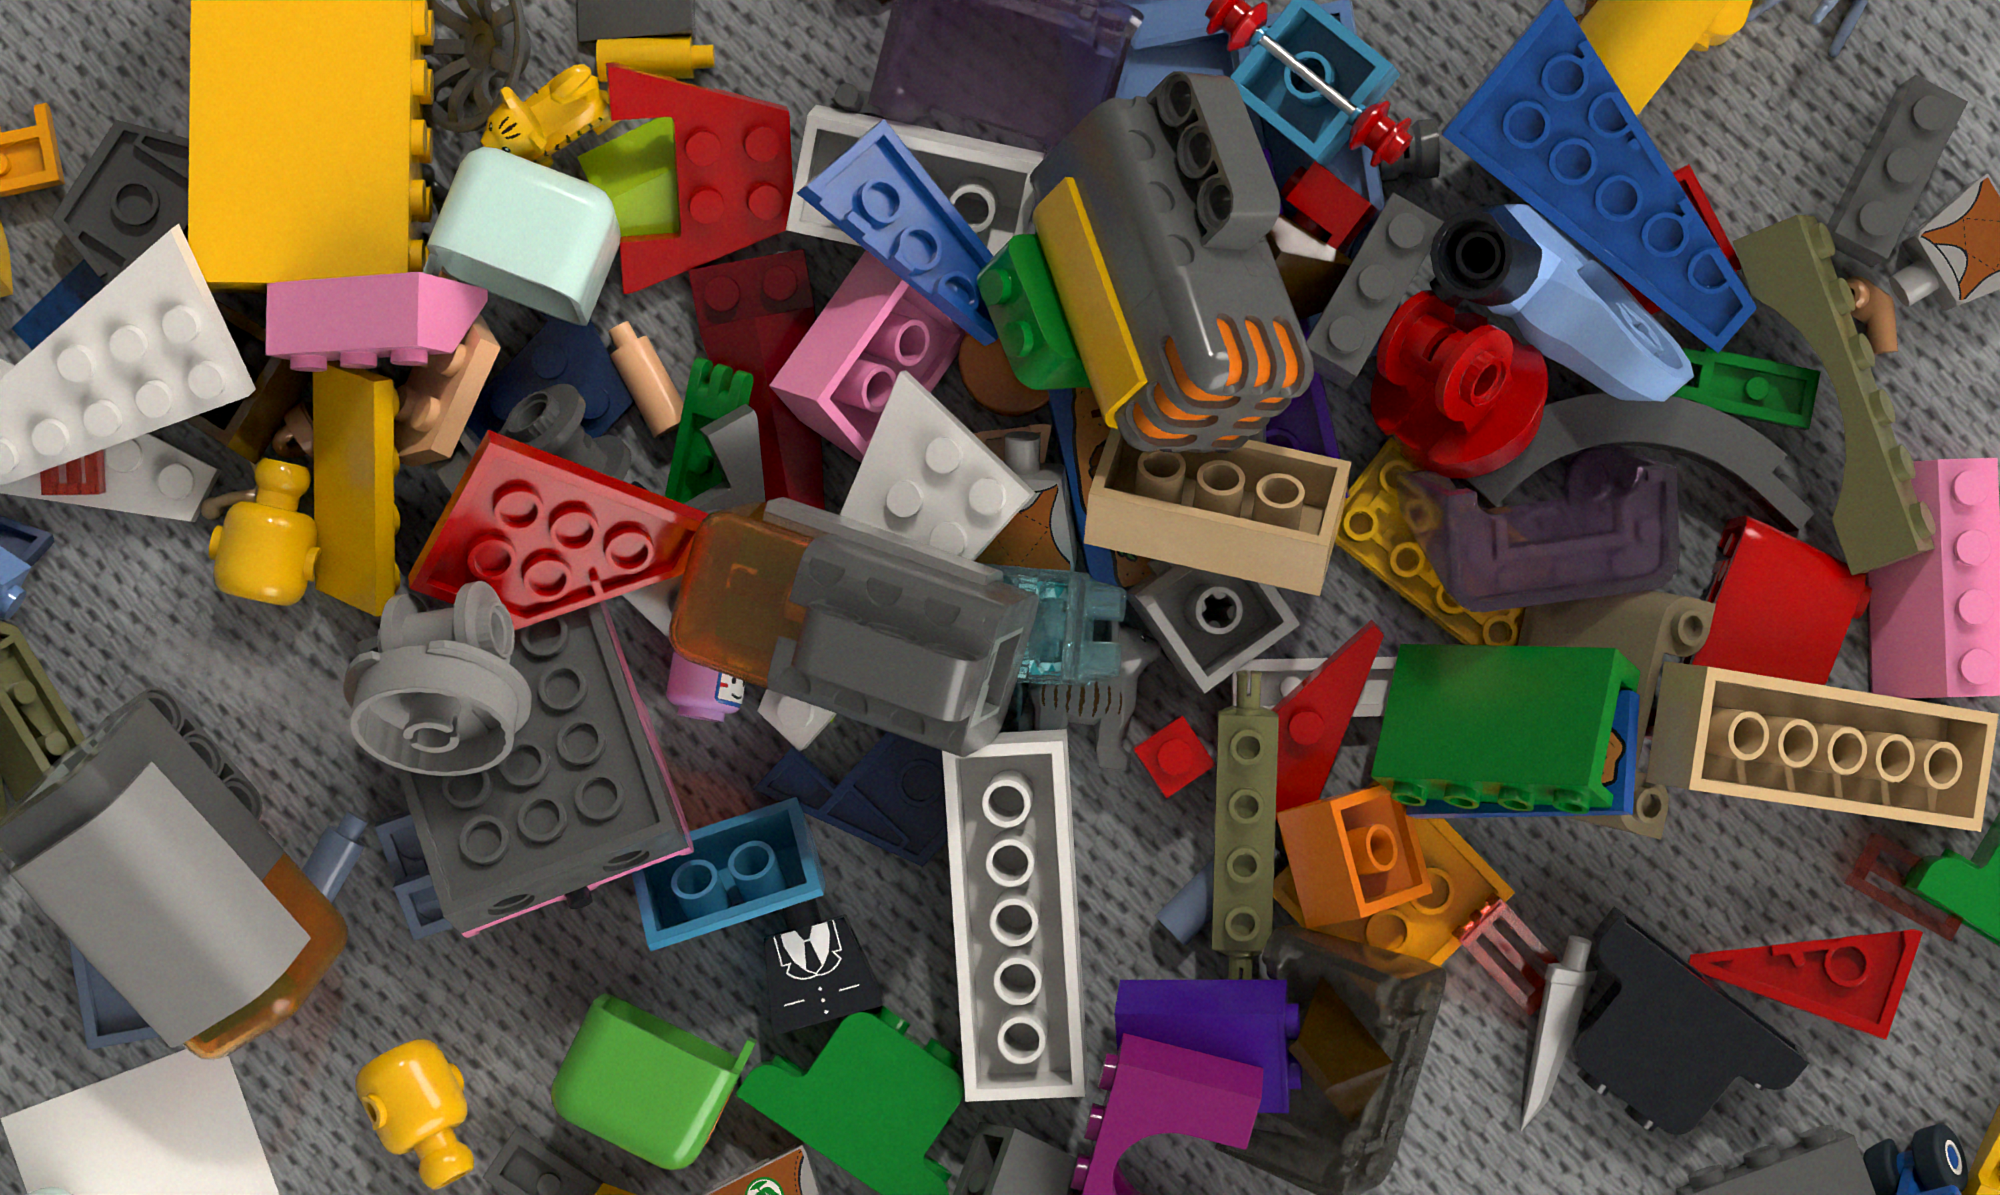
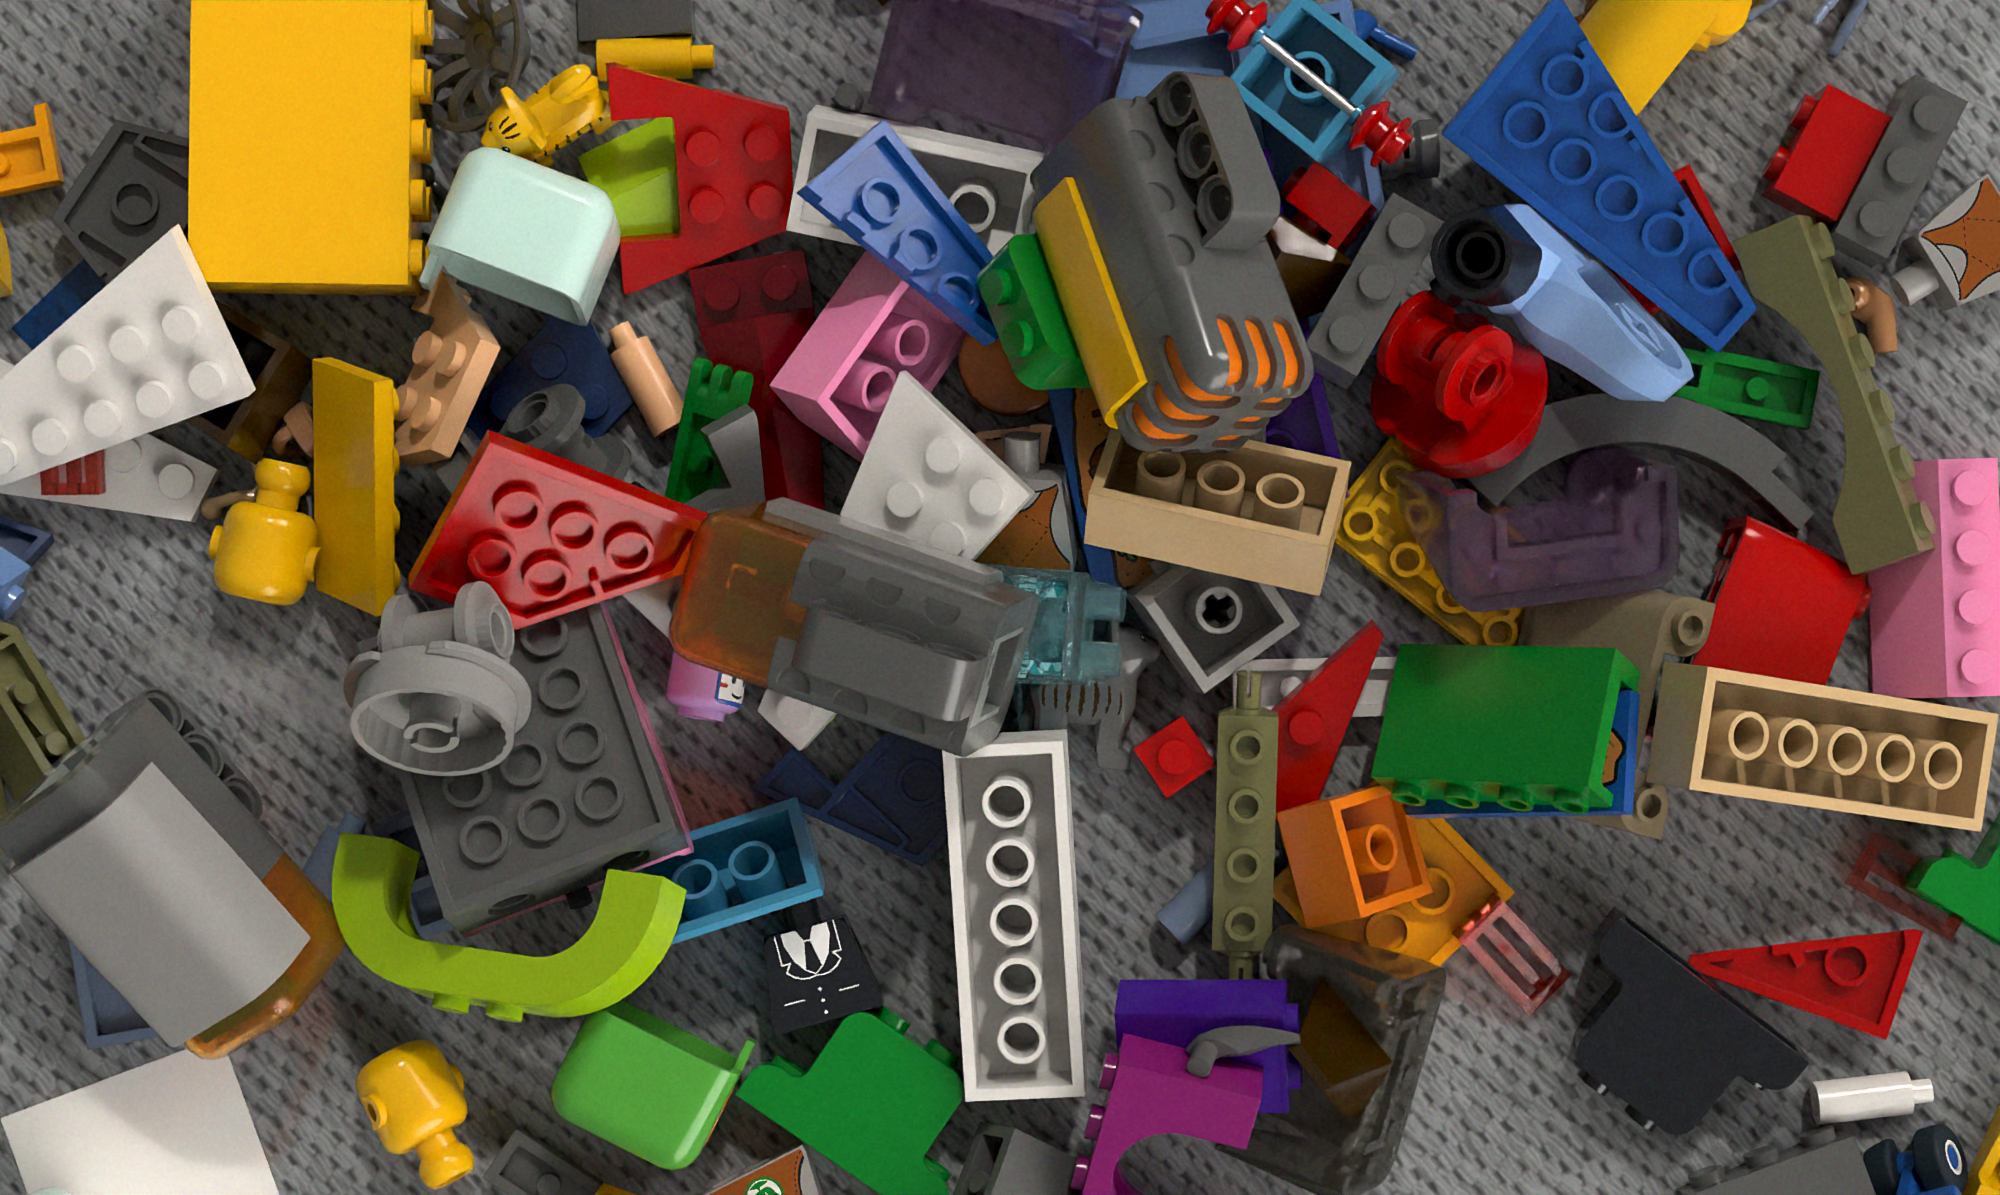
(368, 319): bright pink slope -> none
(607, 964): none -> lime arch
(1233, 1042): none -> dark grey bar
(1368, 28): none -> blue hand
(1561, 1006): light grey bar -> none
(1824, 155): none -> red brick
(1867, 1097): none -> white cylinder

